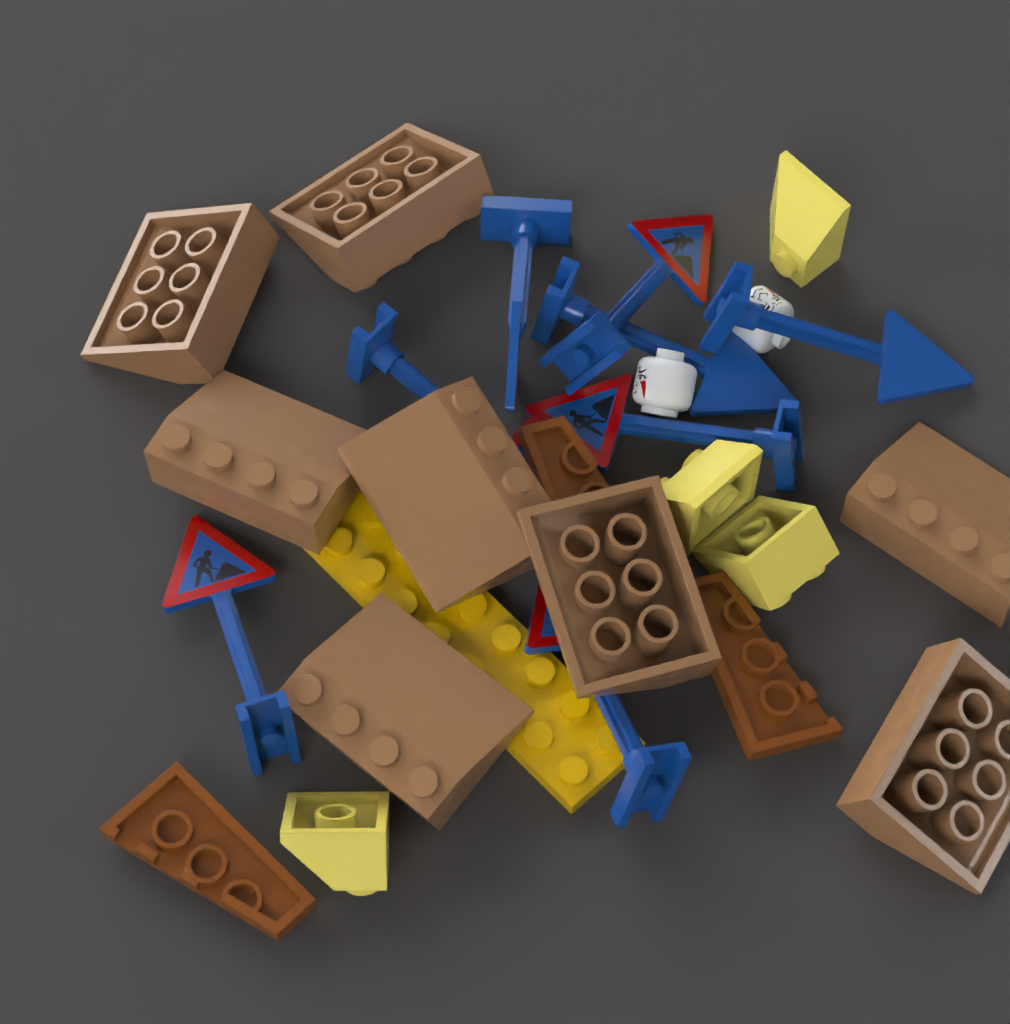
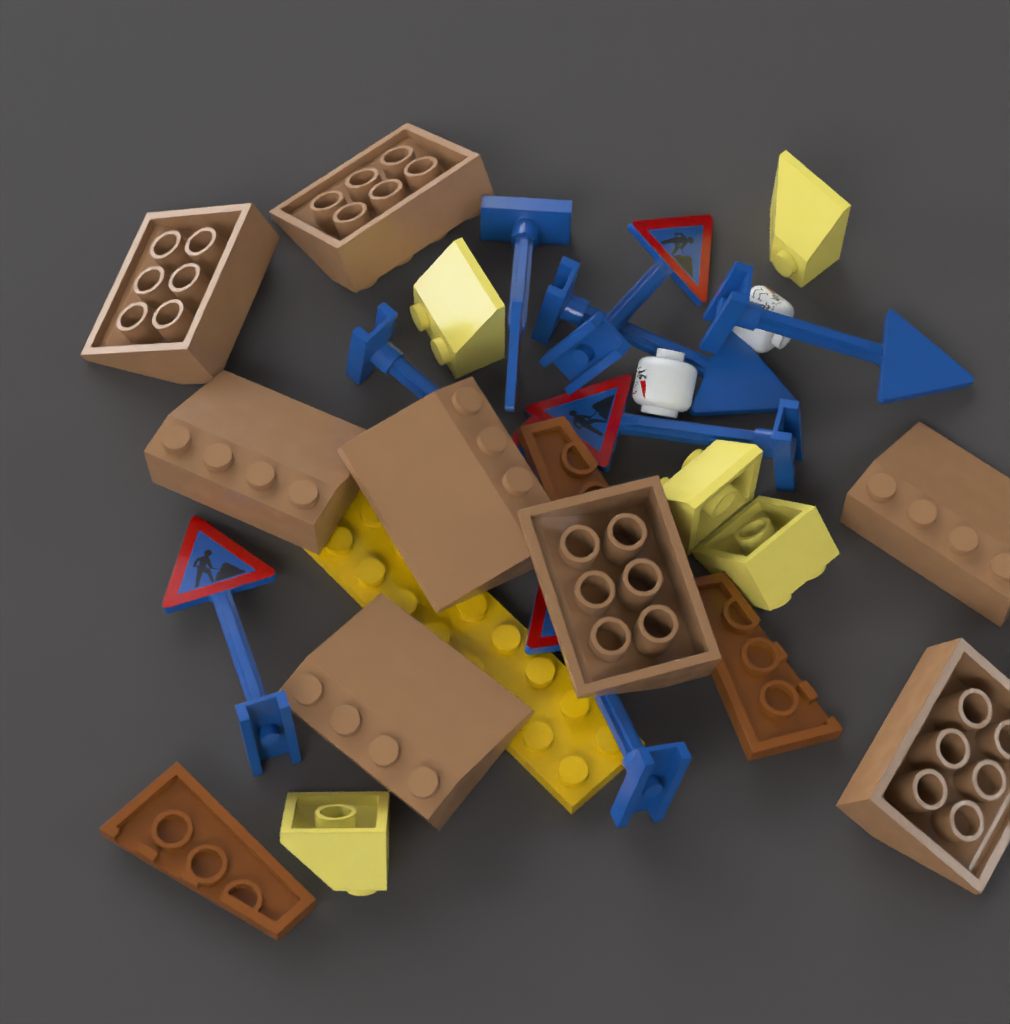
(460, 311): none -> light yellow slope

